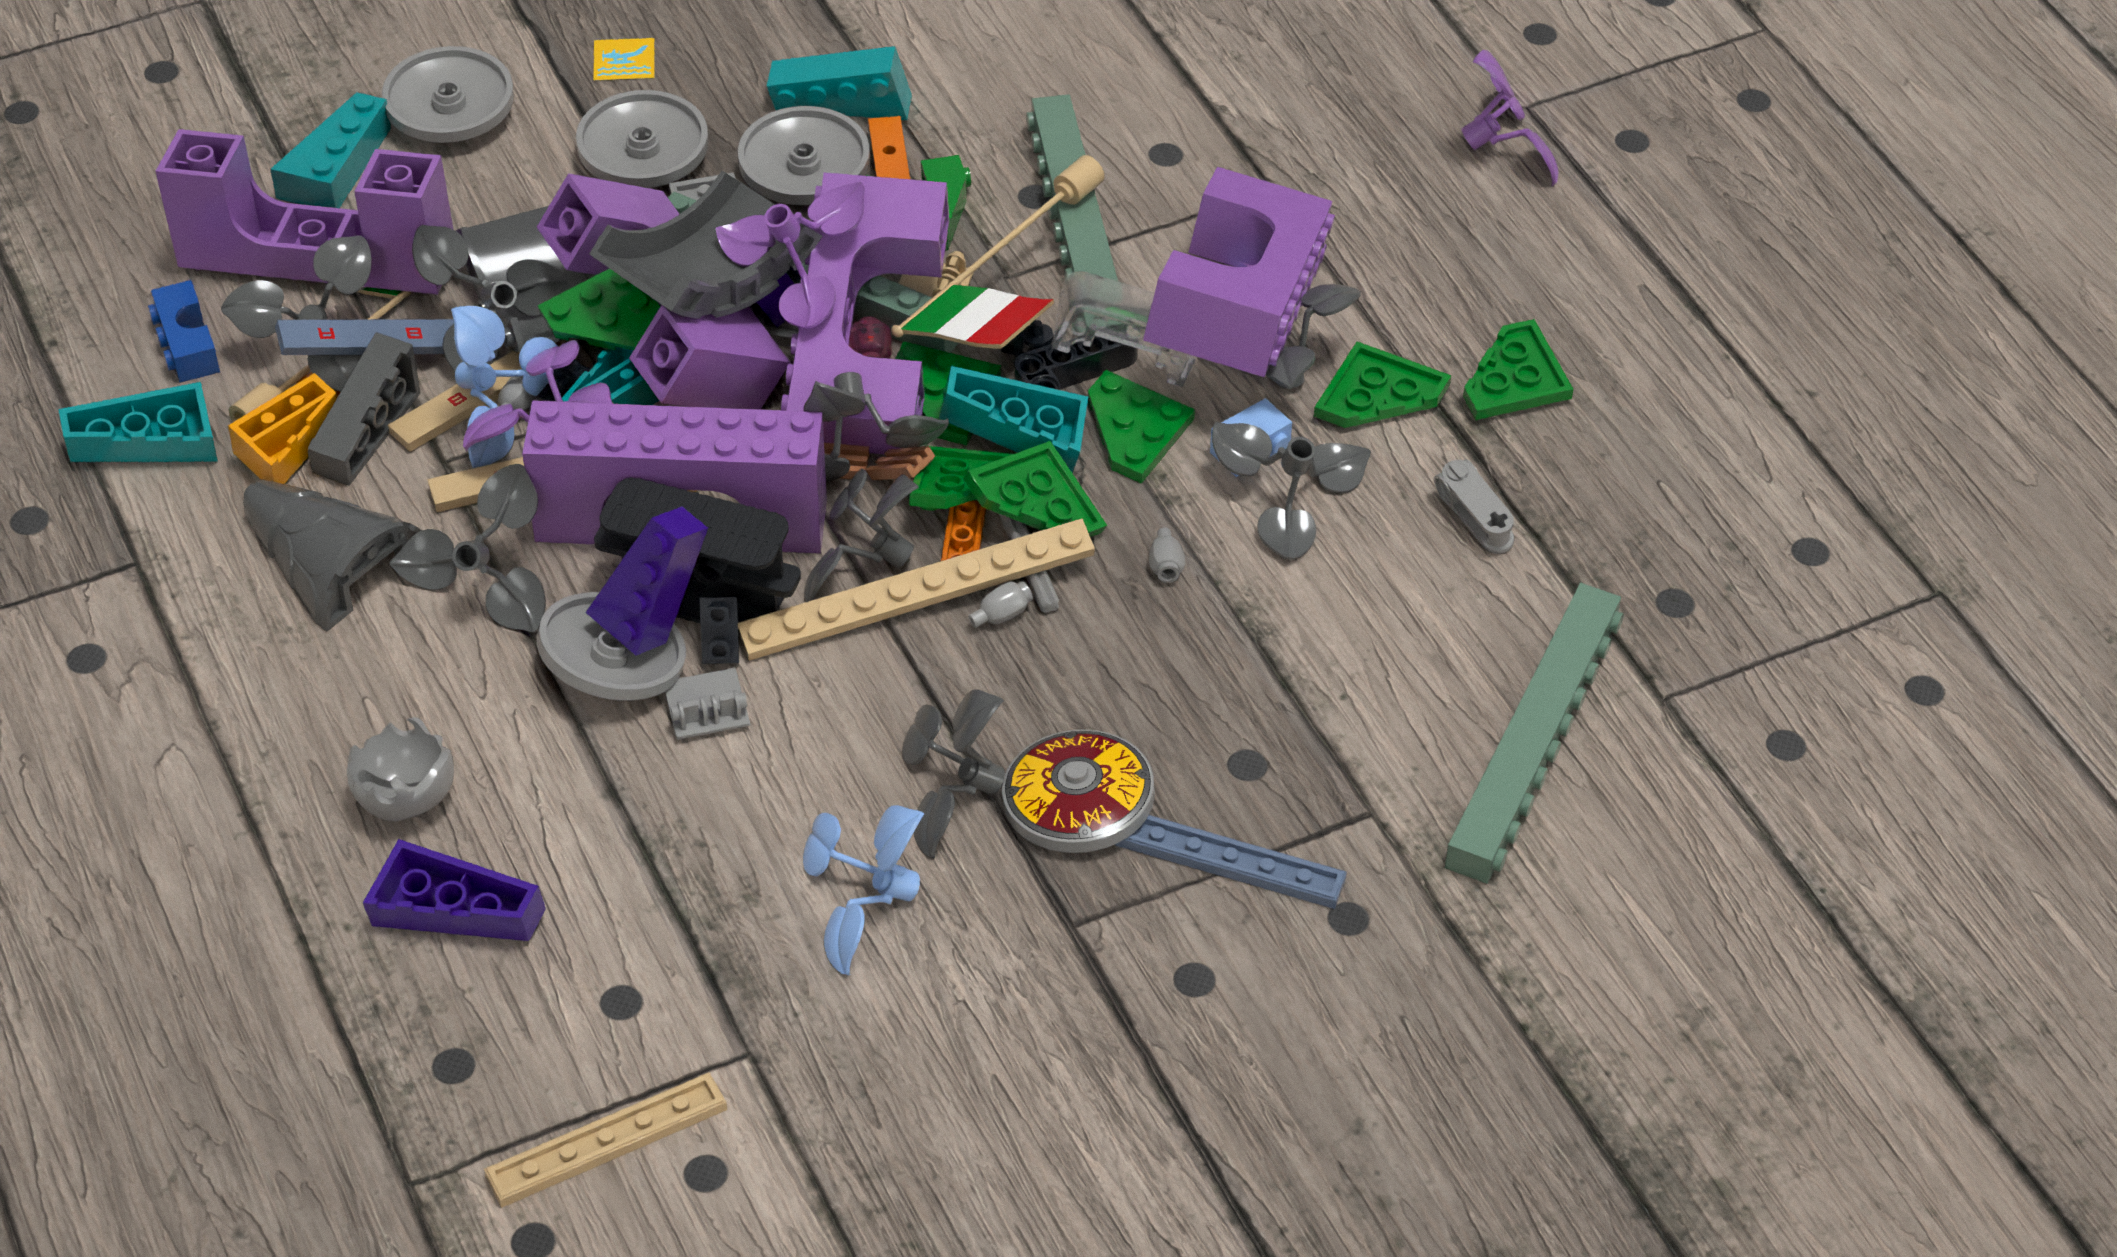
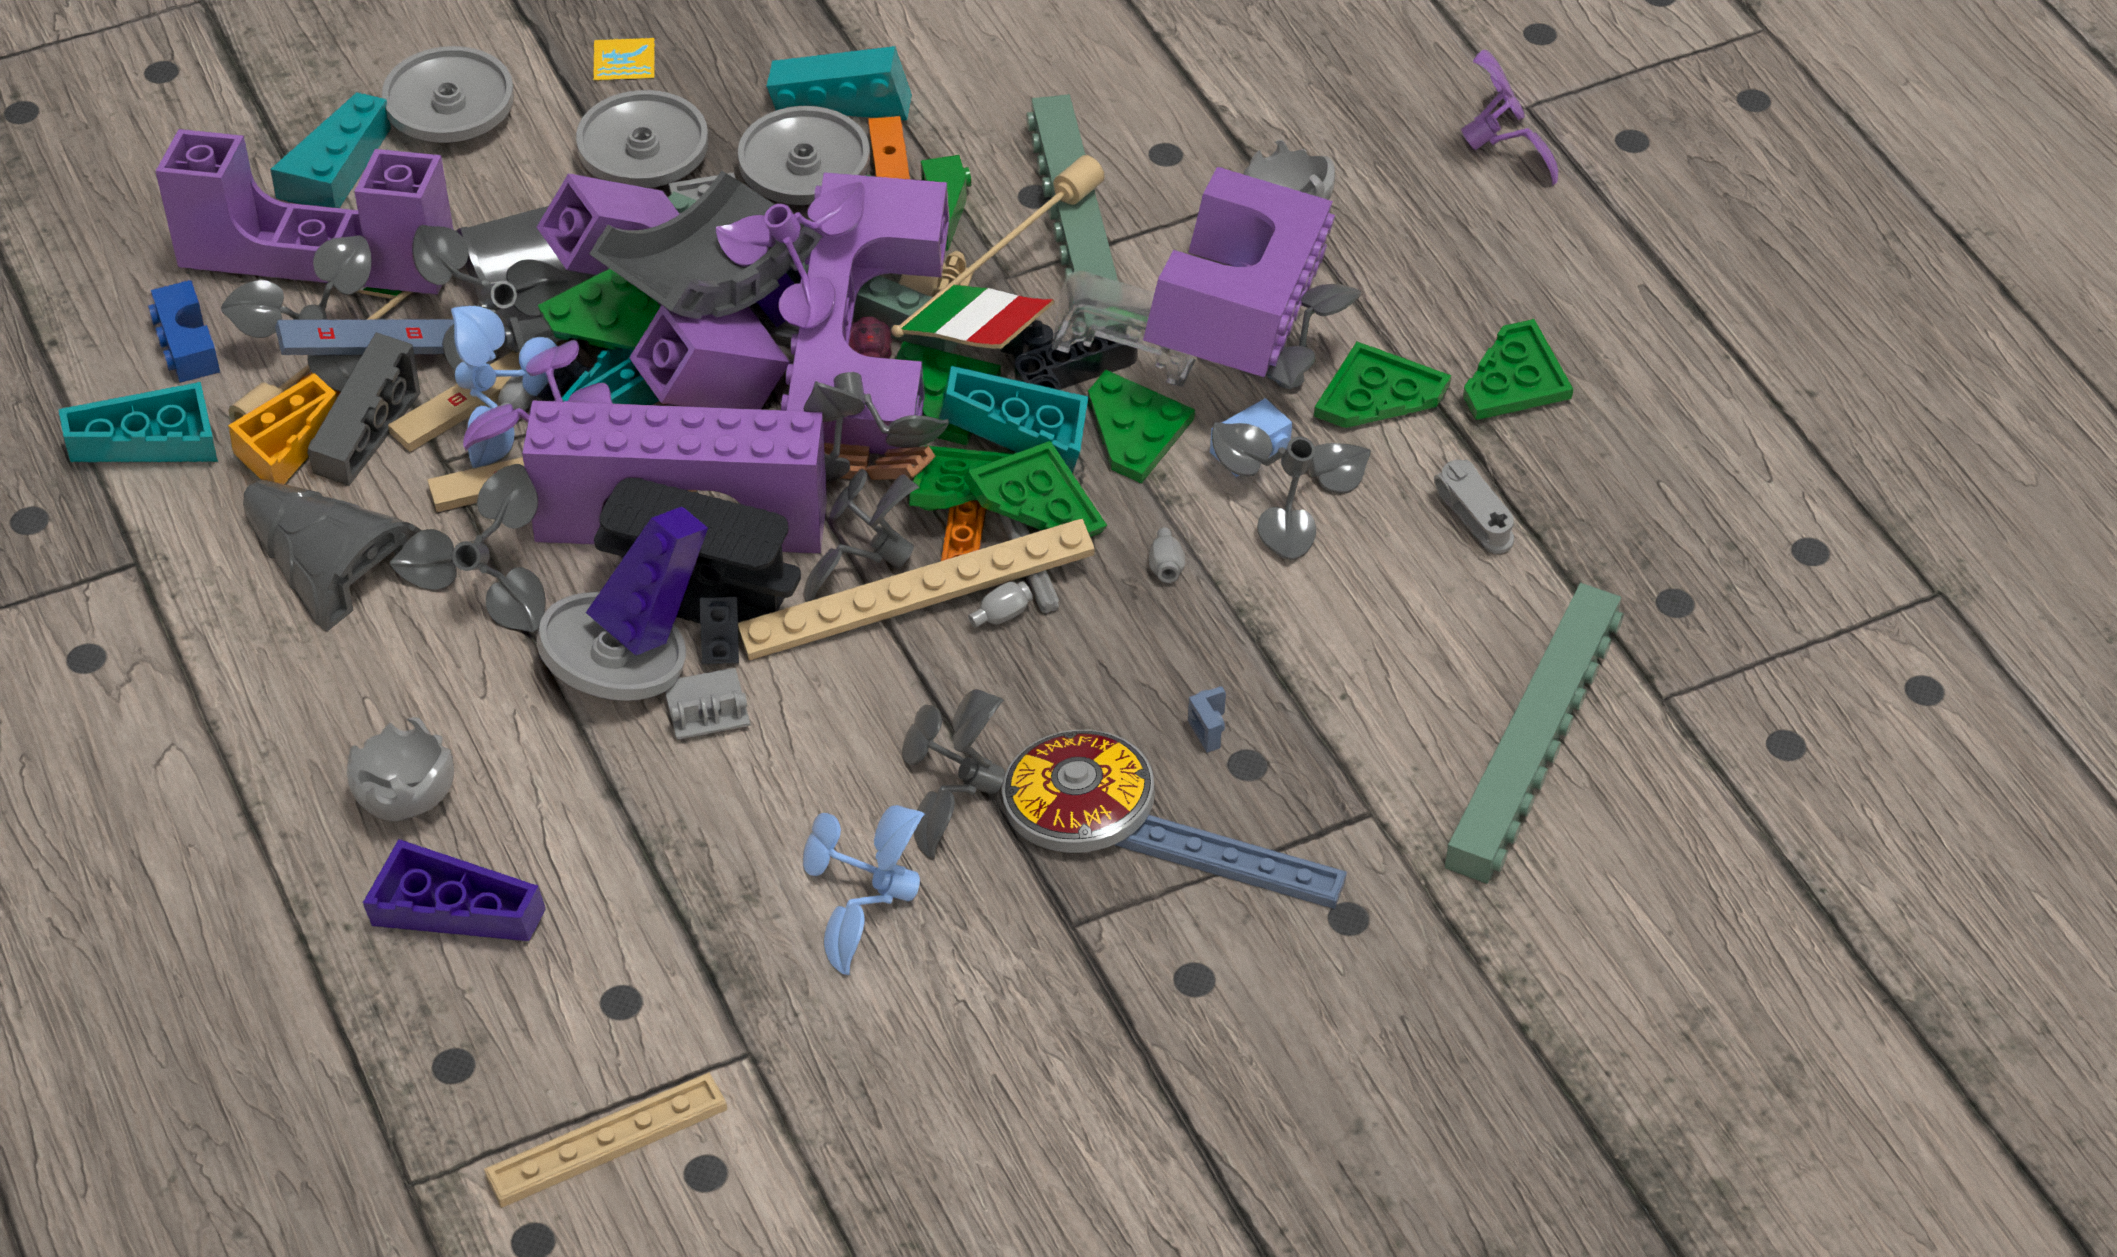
(1206, 718): none -> sand blue bracket
(1295, 170): none -> light grey piece

